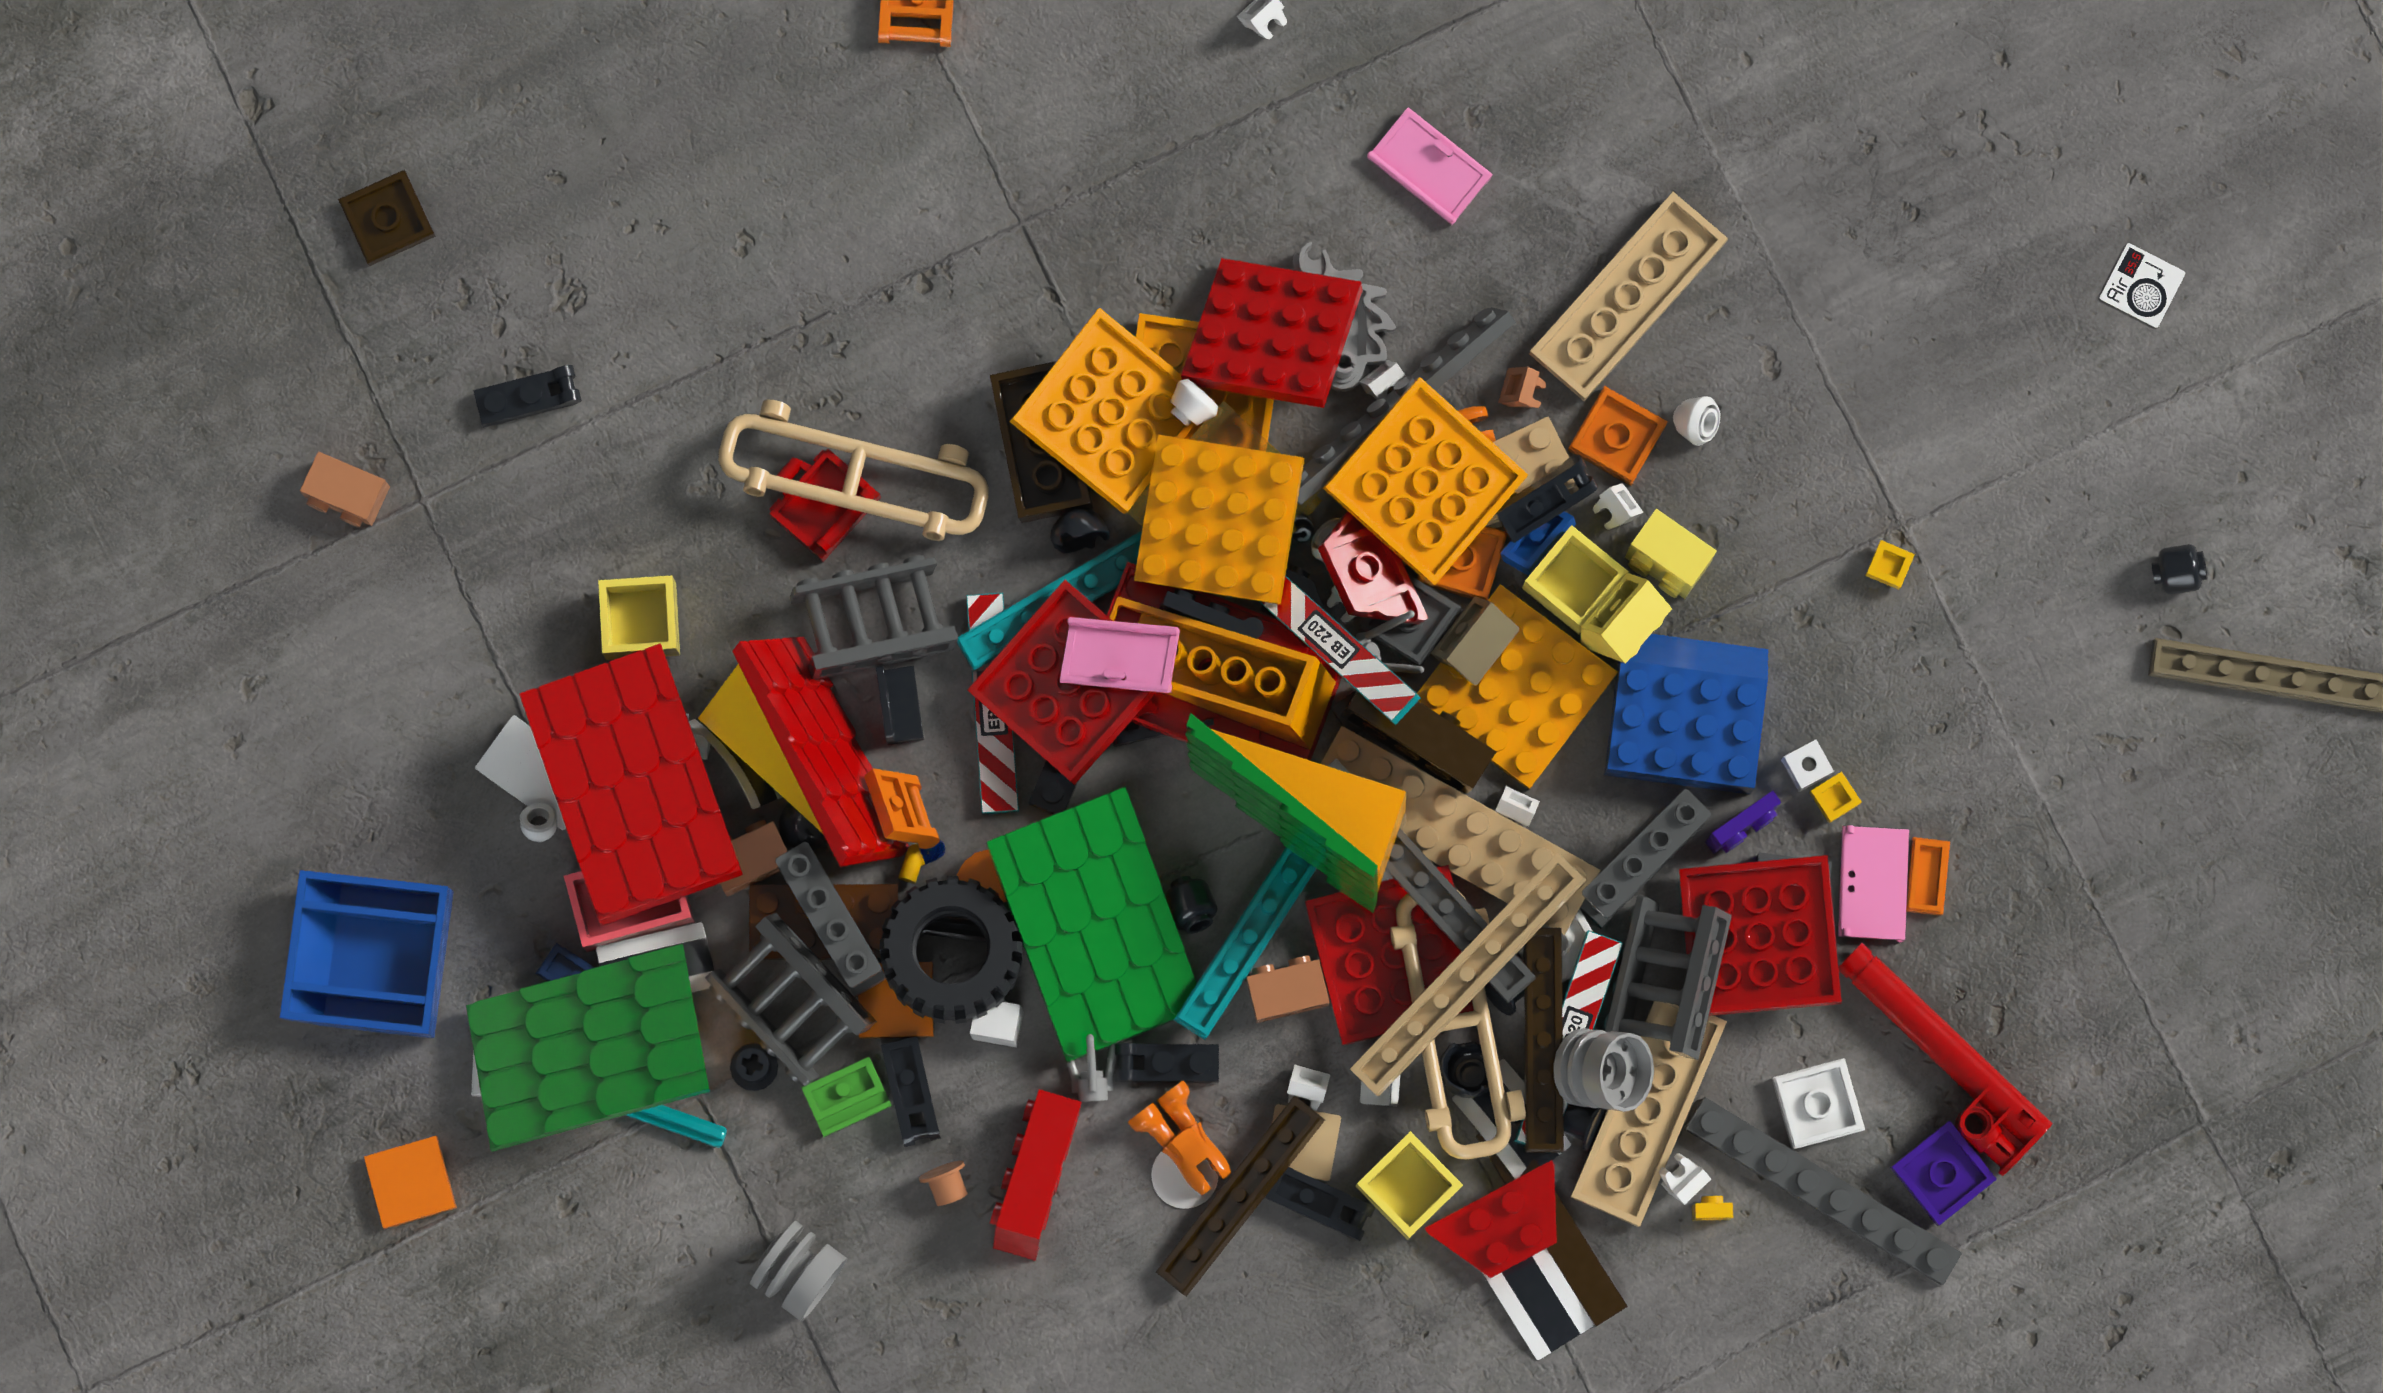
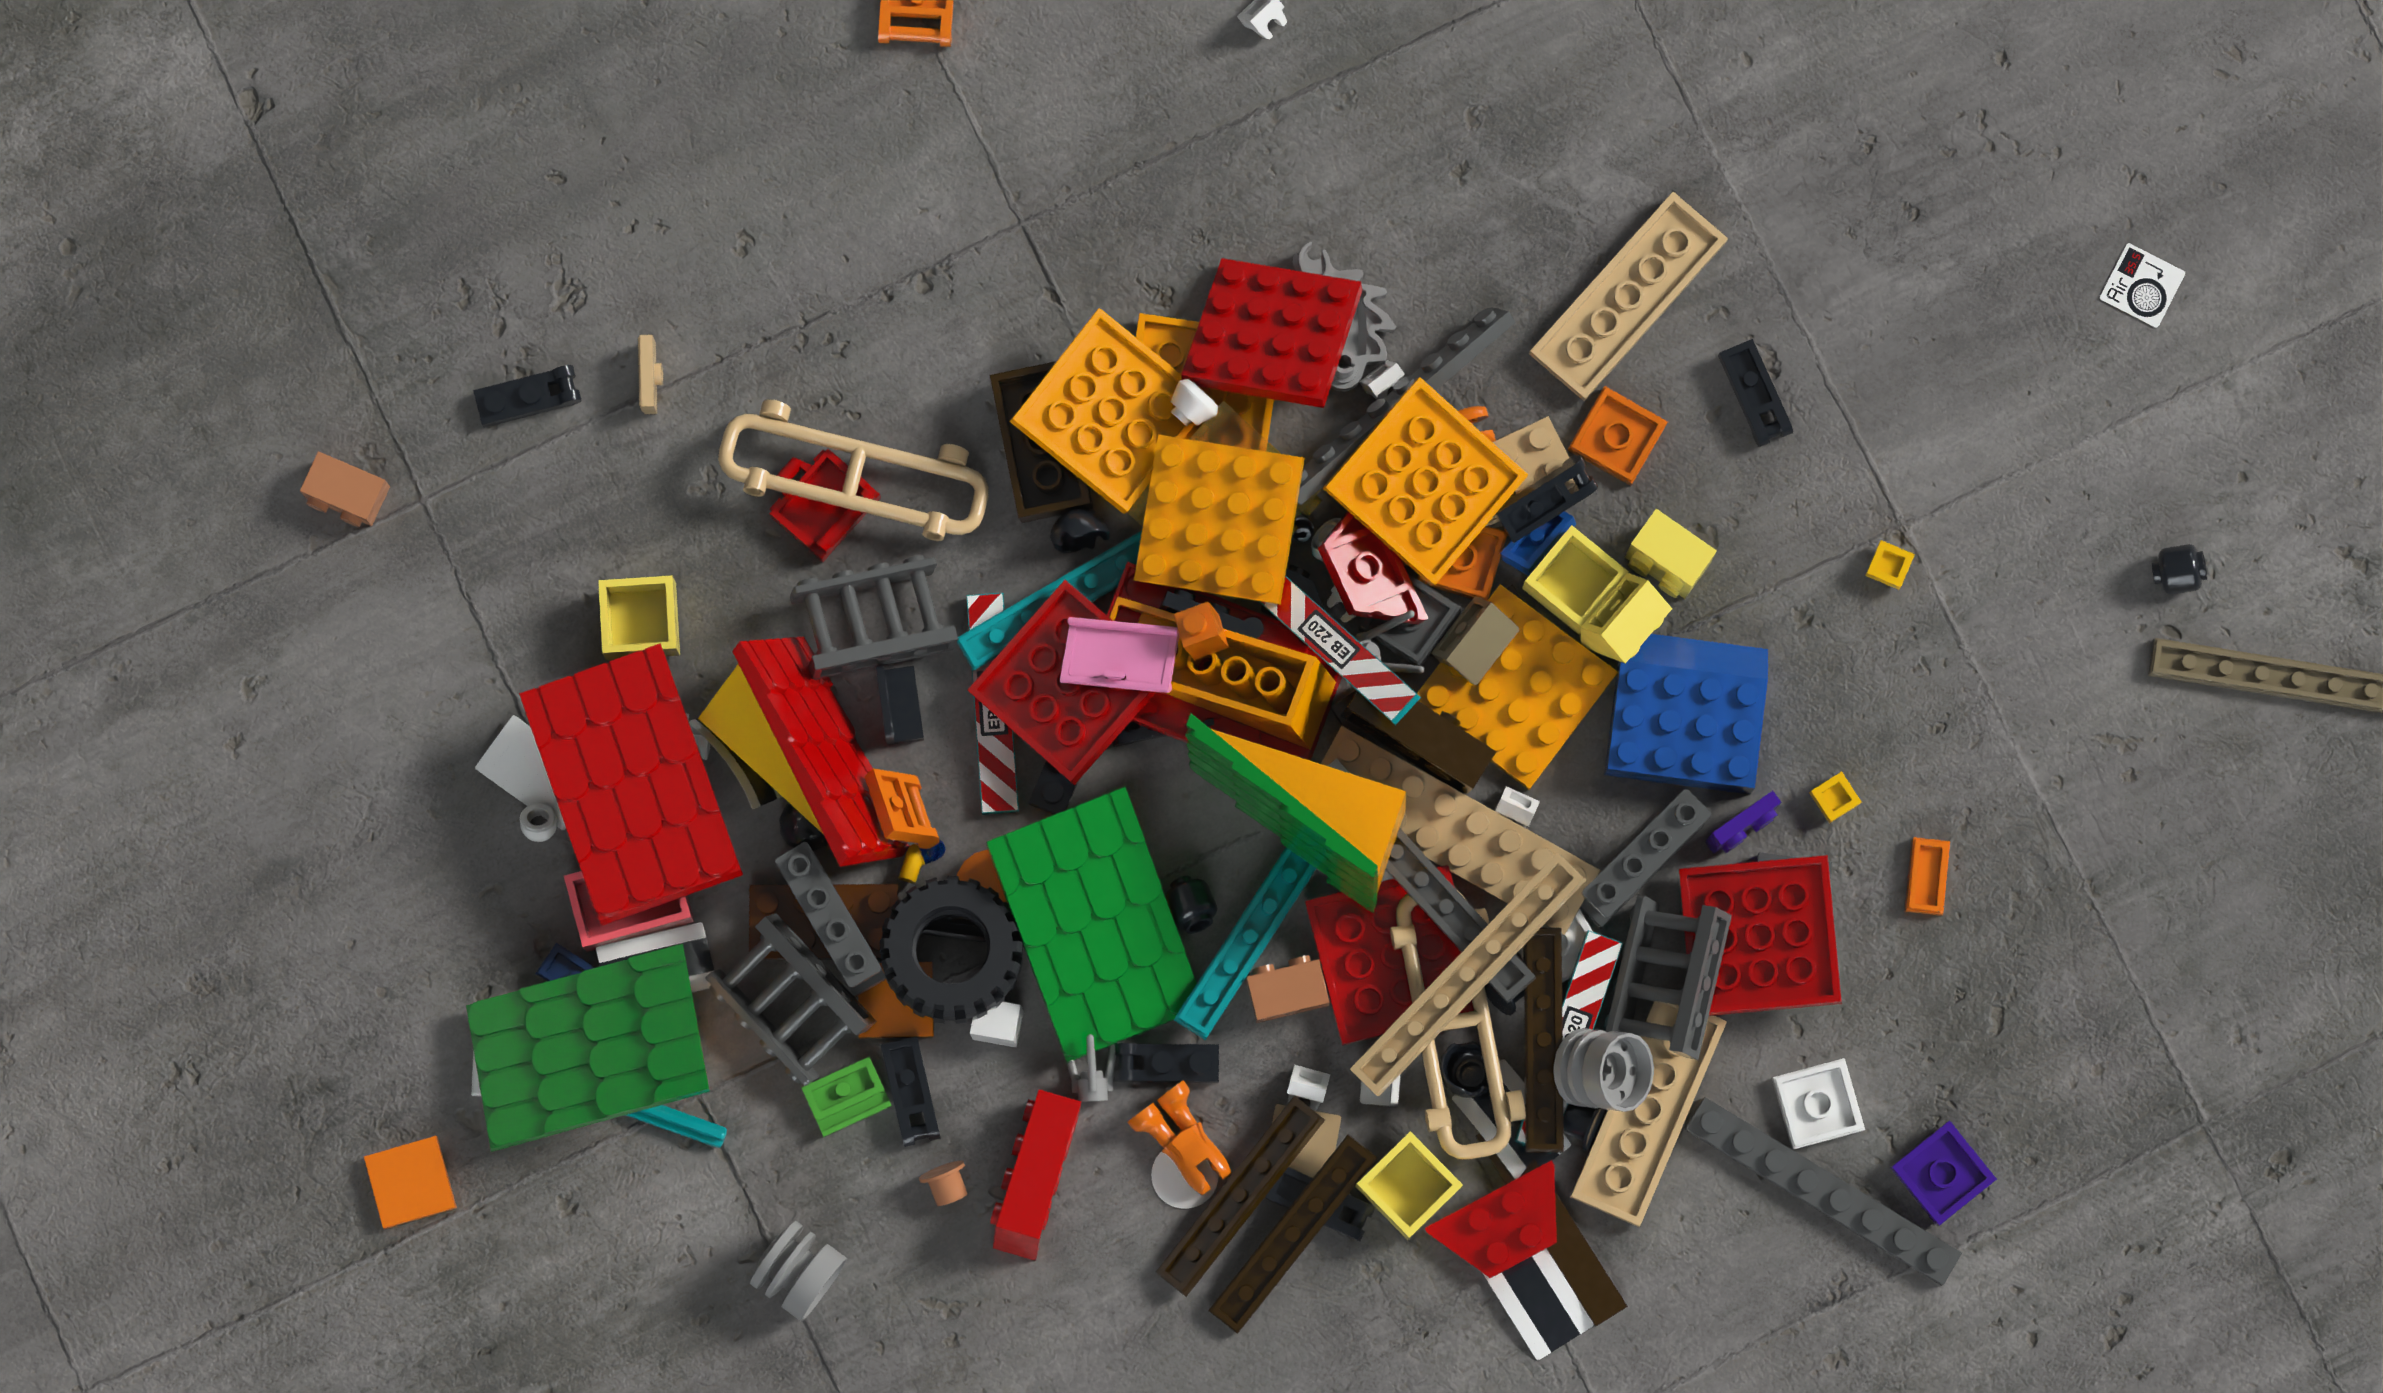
(367, 954): blue slope -> none
(386, 217): dark brown tile -> none
(649, 374): none -> tan plate
(753, 1067): black piece -> none
(756, 855): nougat brick -> none
(1201, 630): none -> orange brick
(1292, 1233): none -> dark brown tile
(1425, 170): bright pink door -> none
(1520, 387): nougat tile -> none
(1620, 504): white tile -> none
(1685, 1180): white tile -> none
(1697, 419): white cone -> none
(1712, 1209): yellow plate -> none
(1755, 391): none -> black plate
(1801, 777): white piece -> none
(1879, 883): bright pink door -> none
(2007, 1116): red piece -> none

